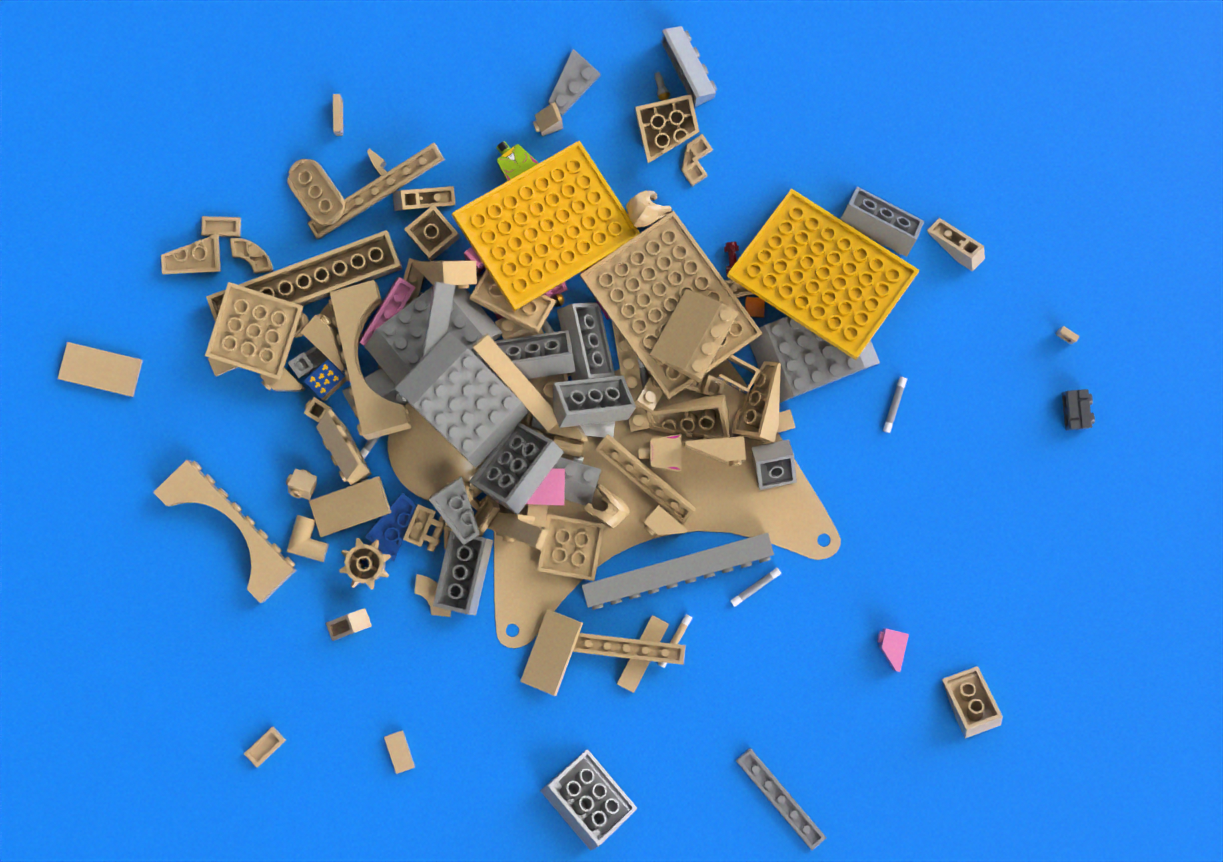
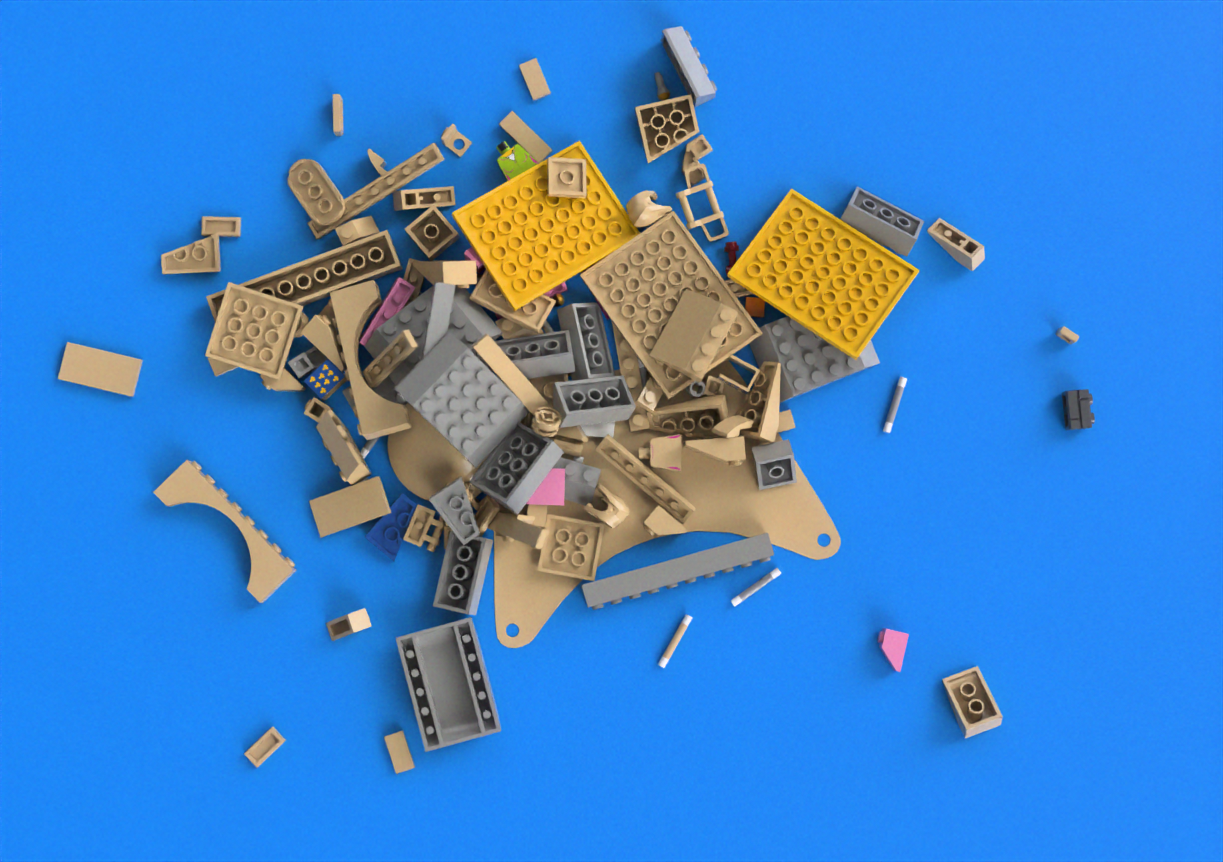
(252, 254): tan tile -> none
(301, 484): tan brick -> none
(301, 541): tan brick -> none
(355, 568): tan brick -> none
(356, 230): none -> tan slope
(390, 358): none -> tan plate
(427, 589): tan tile -> none
(449, 684): none -> light grey slope
(450, 135): none -> tan bracket
(525, 137): none -> tan tile
(534, 79): none -> tan tile
(546, 420): none -> tan wheel
(548, 120): tan slope -> none
(551, 652): tan tile -> none
(566, 177): none -> tan plate
(573, 83): light grey wing -> none
(589, 800): light grey slope -> none
(630, 648): tan plate -> none
(635, 668): tan tile -> none
(693, 393): none -> light grey bush
(717, 214): none -> tan bar
(731, 426): none -> tan slope
(781, 799): light grey tile -> none

